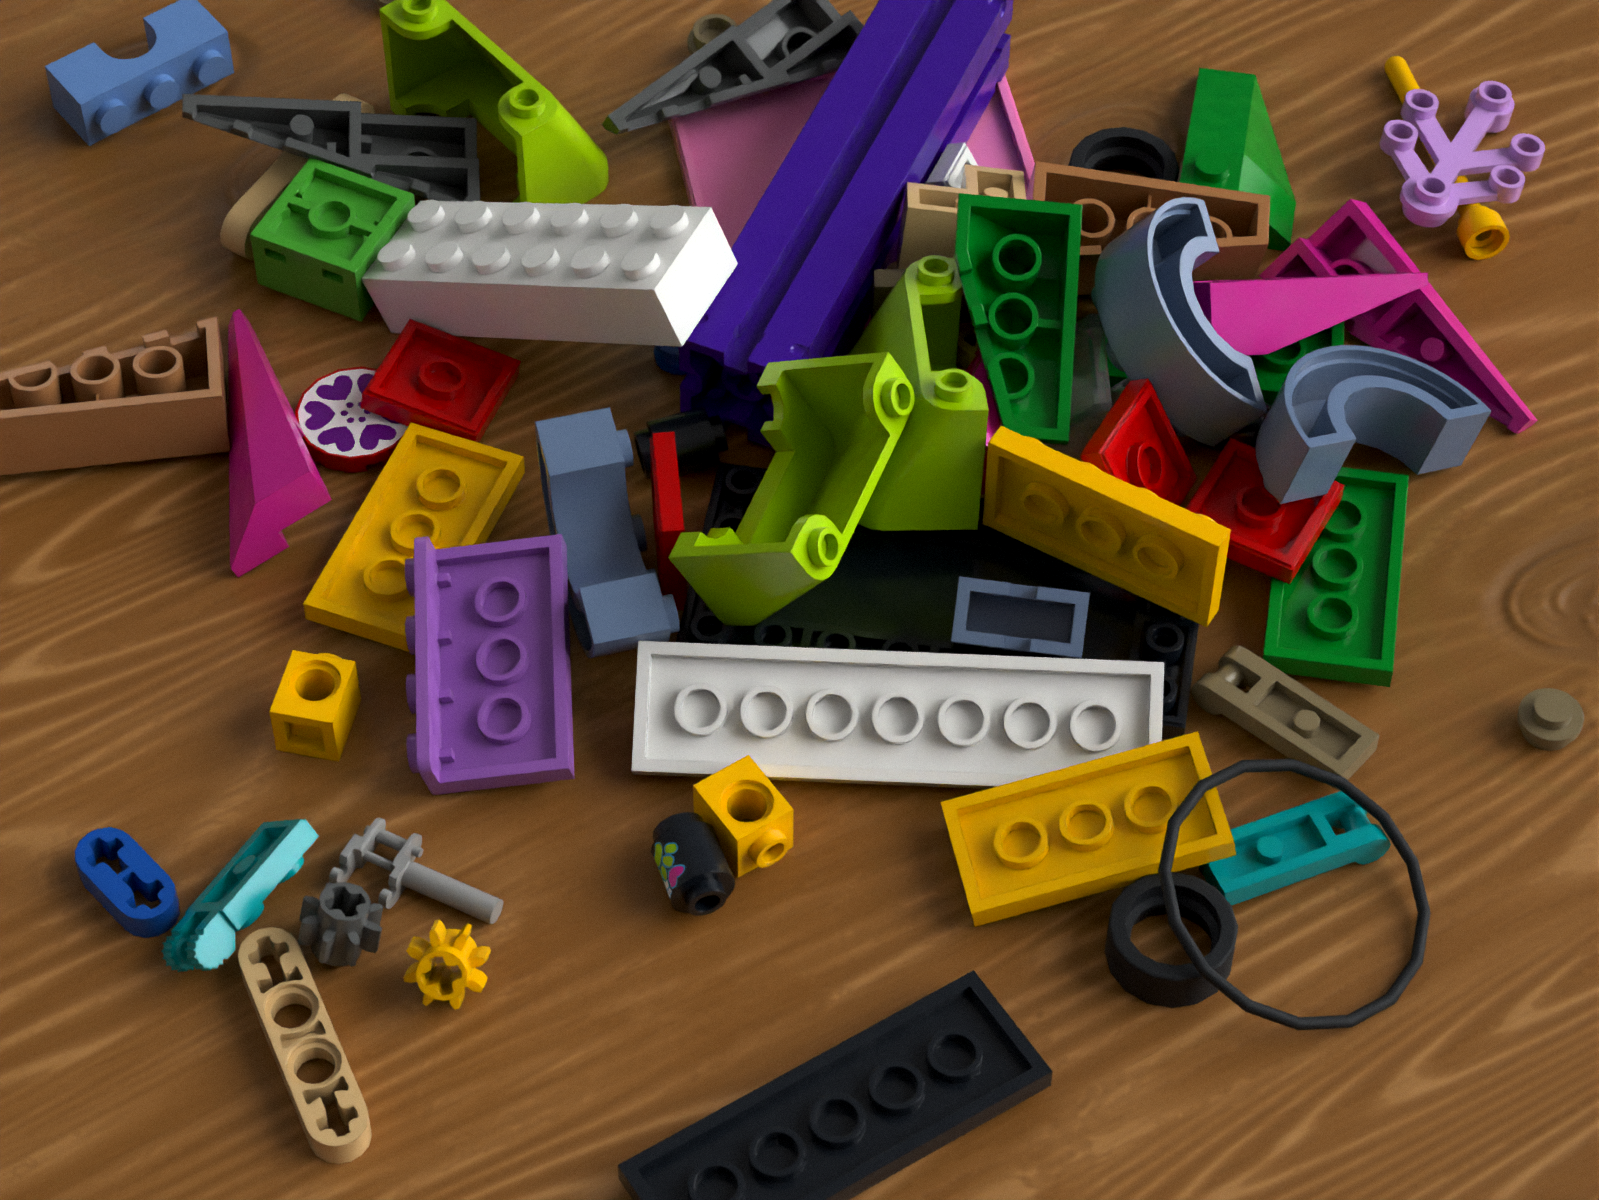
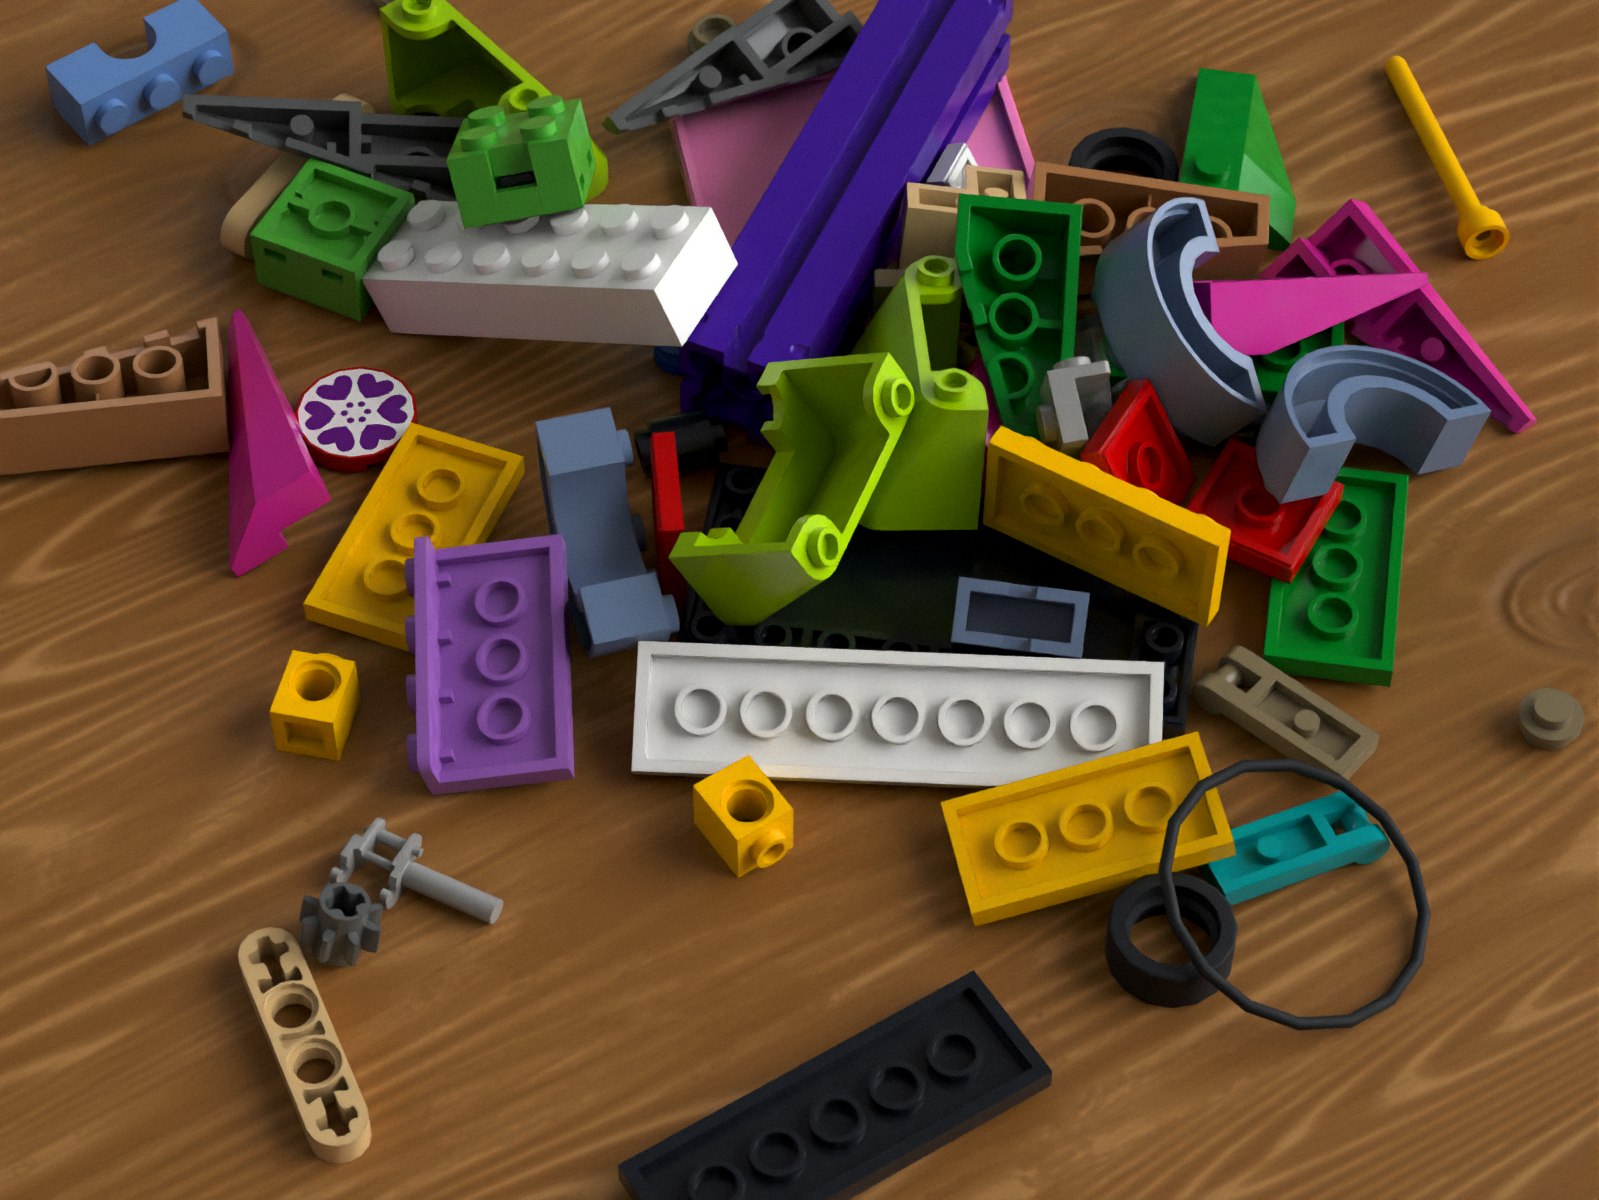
(137, 873): blue beam -> none
(237, 894): teal hinge -> none
(438, 980): yellow gear -> none
(440, 382): red tile -> none
(521, 162): none -> bright green piece
(692, 864): black brick -> none
(1061, 415): none -> light grey bracket
(1434, 197): lavender plant -> none

